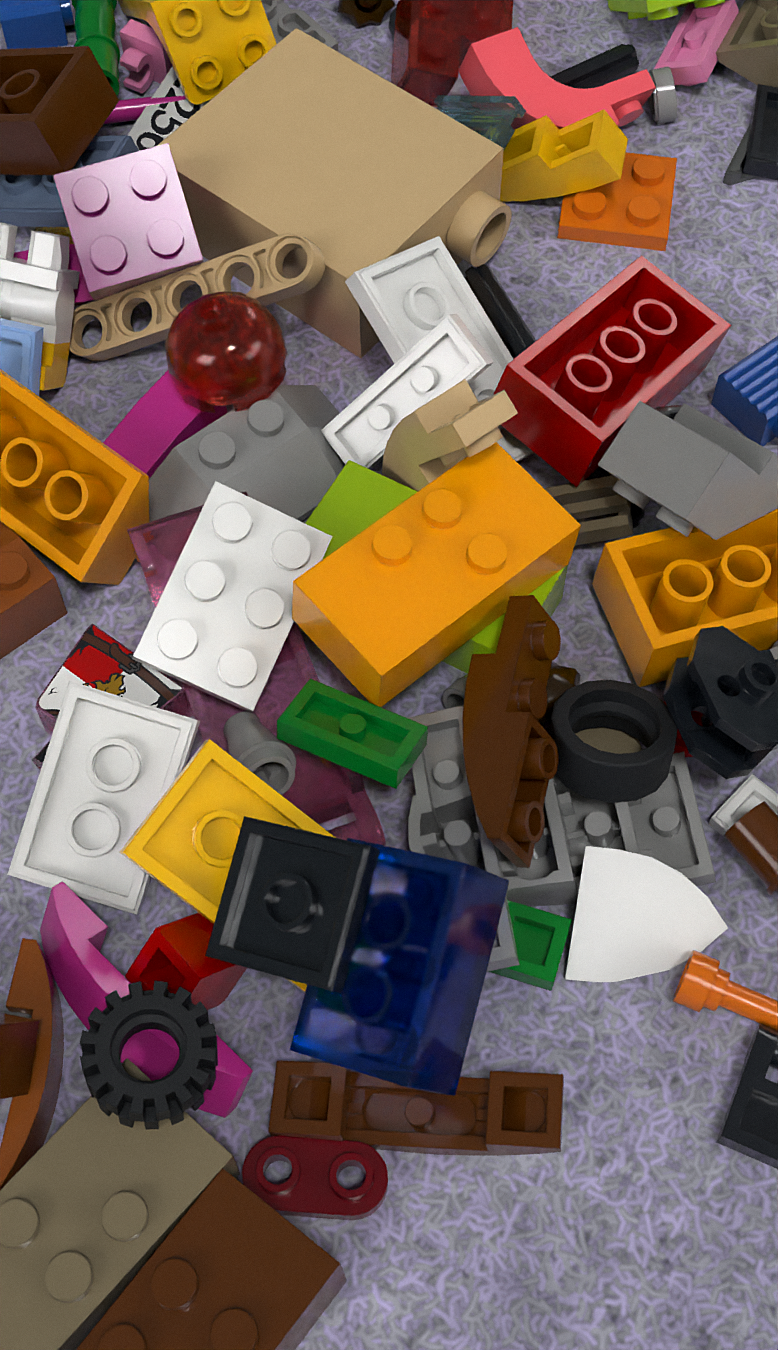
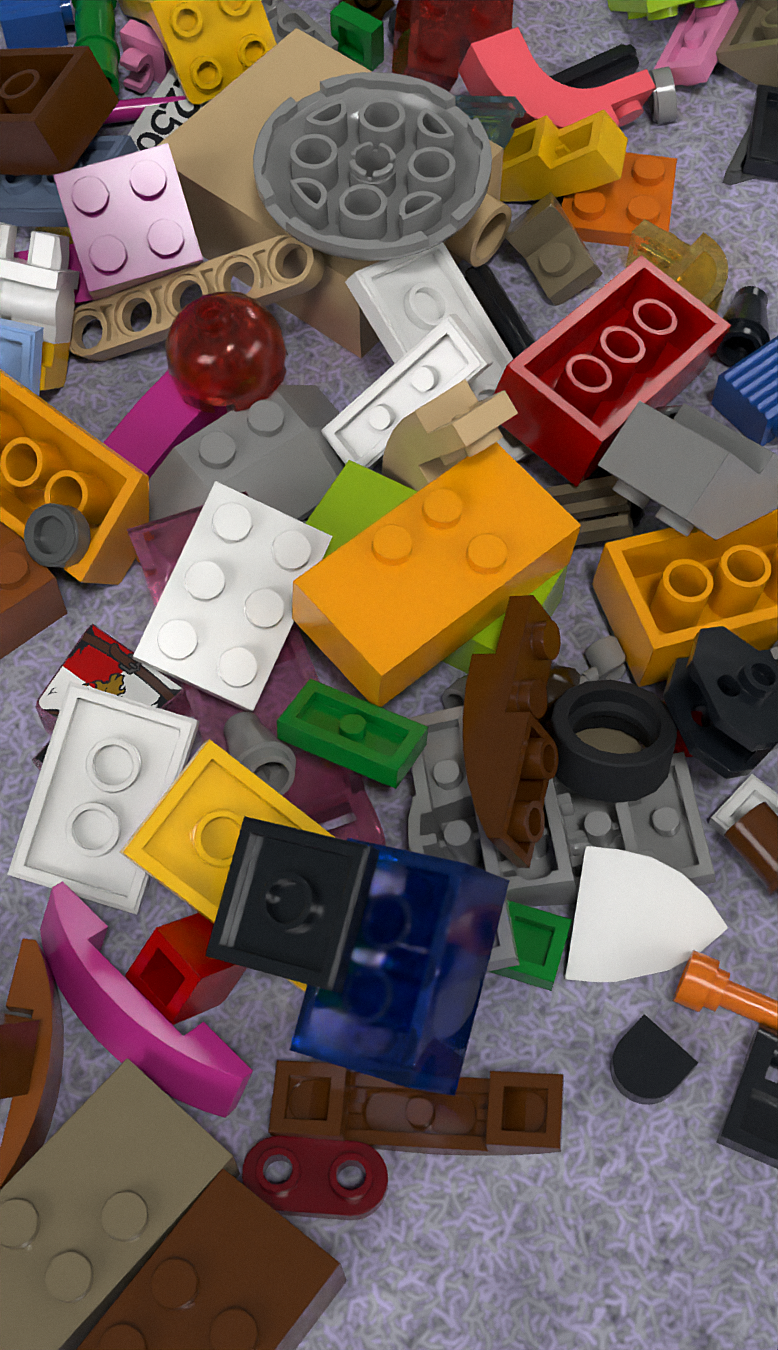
(57, 535): none -> dark grey tile
(140, 1011): black tyre -> none
(358, 35): none -> green plate
(372, 166): none -> light grey brick
(553, 250): none -> dark tan slope
(606, 660): none -> light grey hand
(649, 1064): none -> black tile
(697, 268): none -> clear yellow brick
(748, 325): none -> black cone

